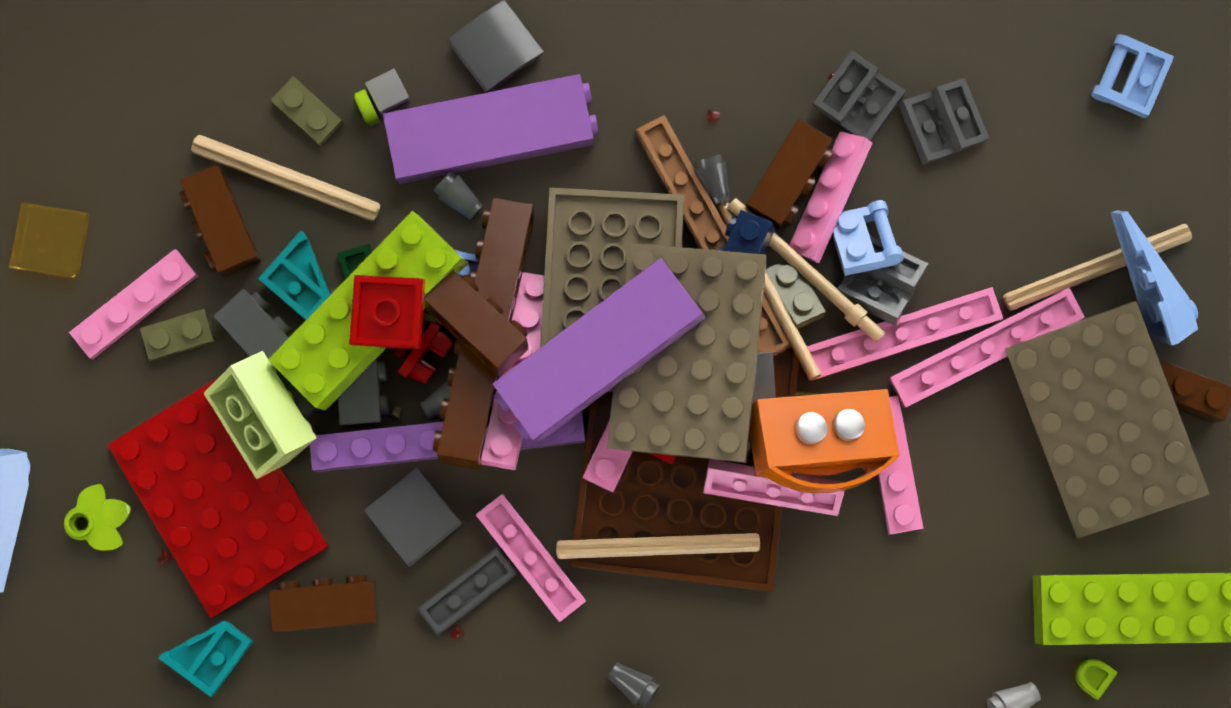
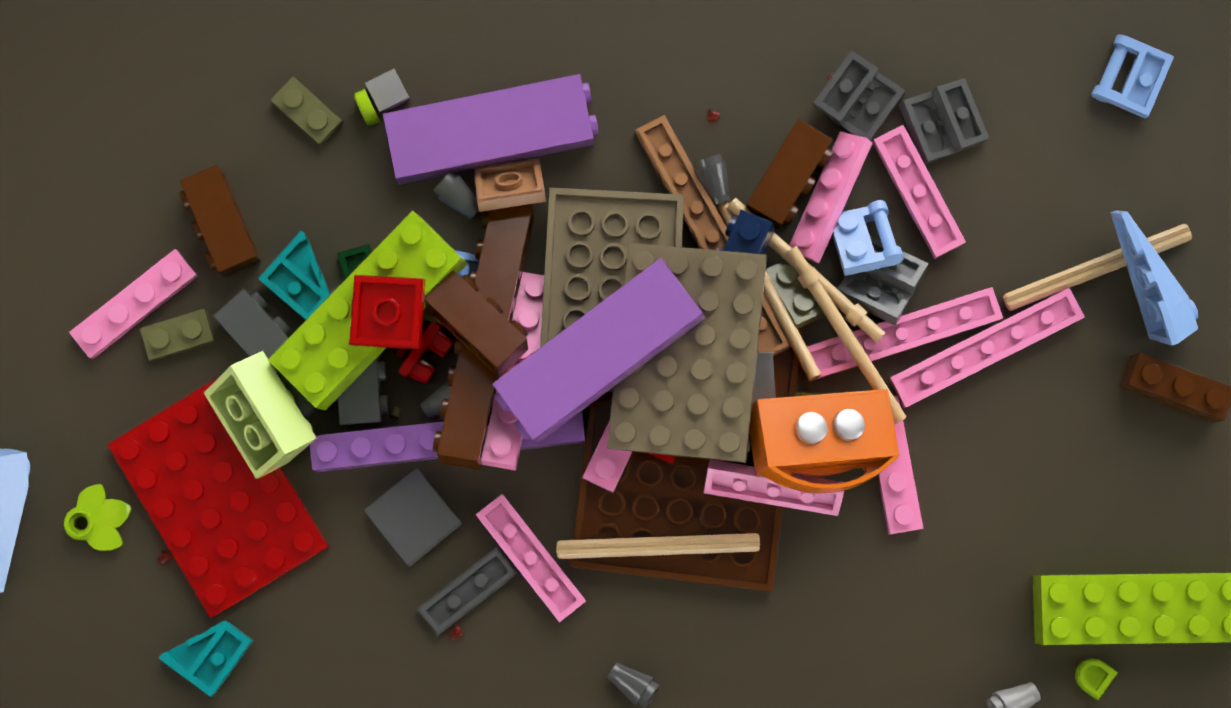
(49, 240): clear yellow tile -> none
(285, 178): tan axle -> none
(323, 604): reddish brown brick -> none
(495, 46): dark grey slope -> none
(509, 184): none -> medium nougat tile
(809, 279): none -> tan bar
(918, 191): none -> bright pink plate
(1107, 420): dark tan plate -> none

